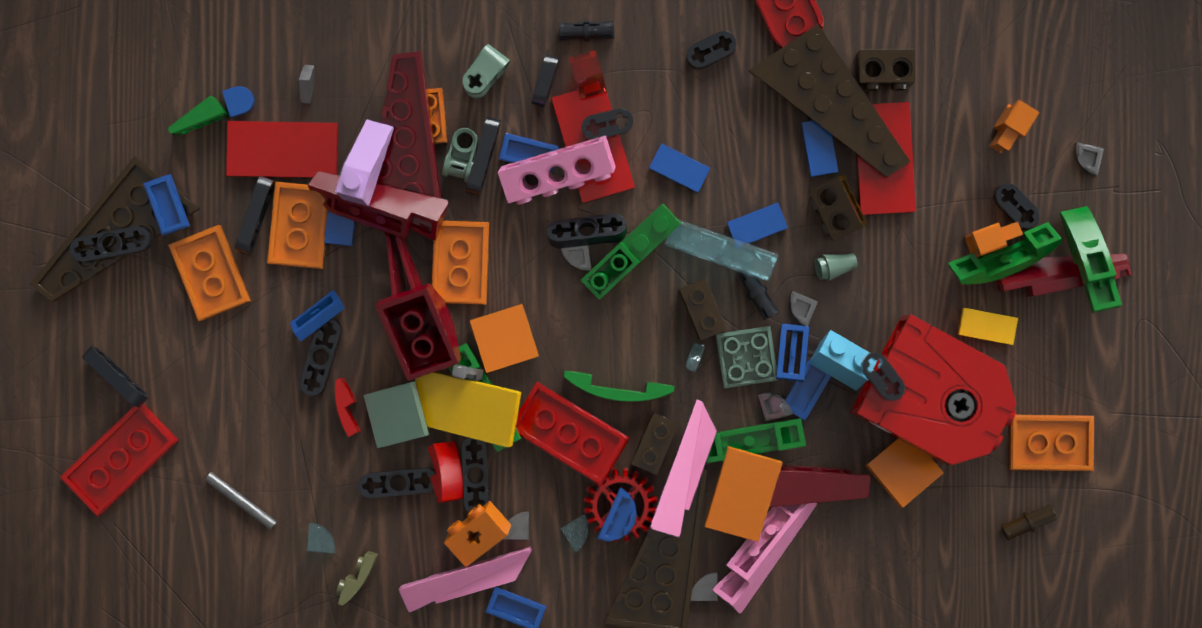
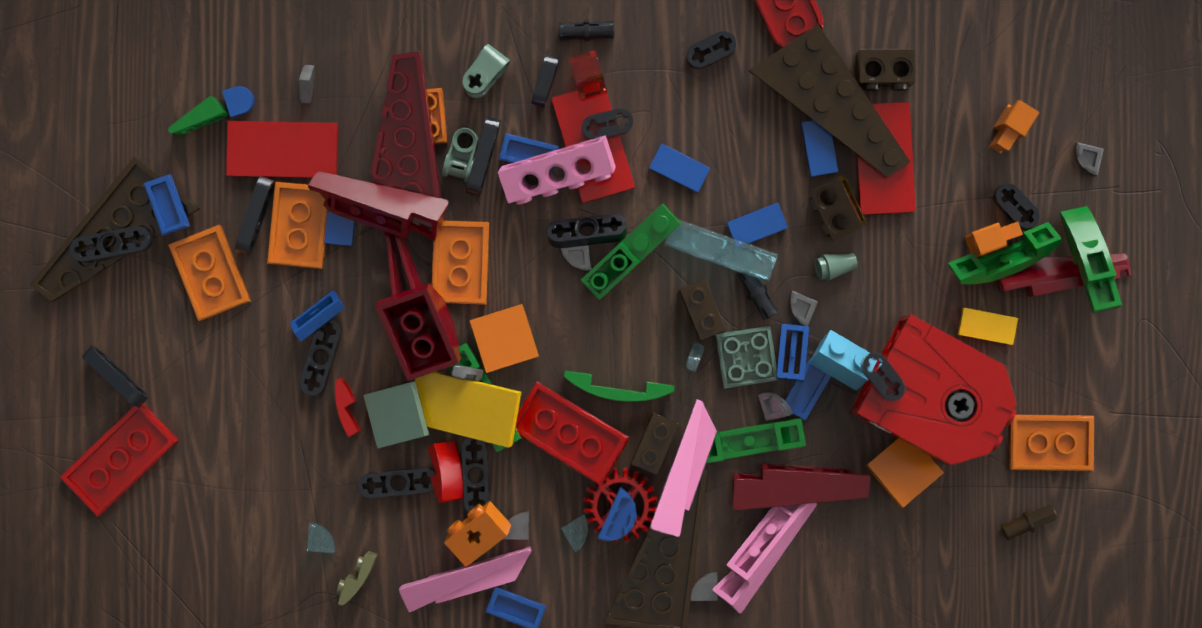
(240, 500): flat silver bar -> none
(364, 163): lavender slope -> none
(743, 494): orange tile -> none

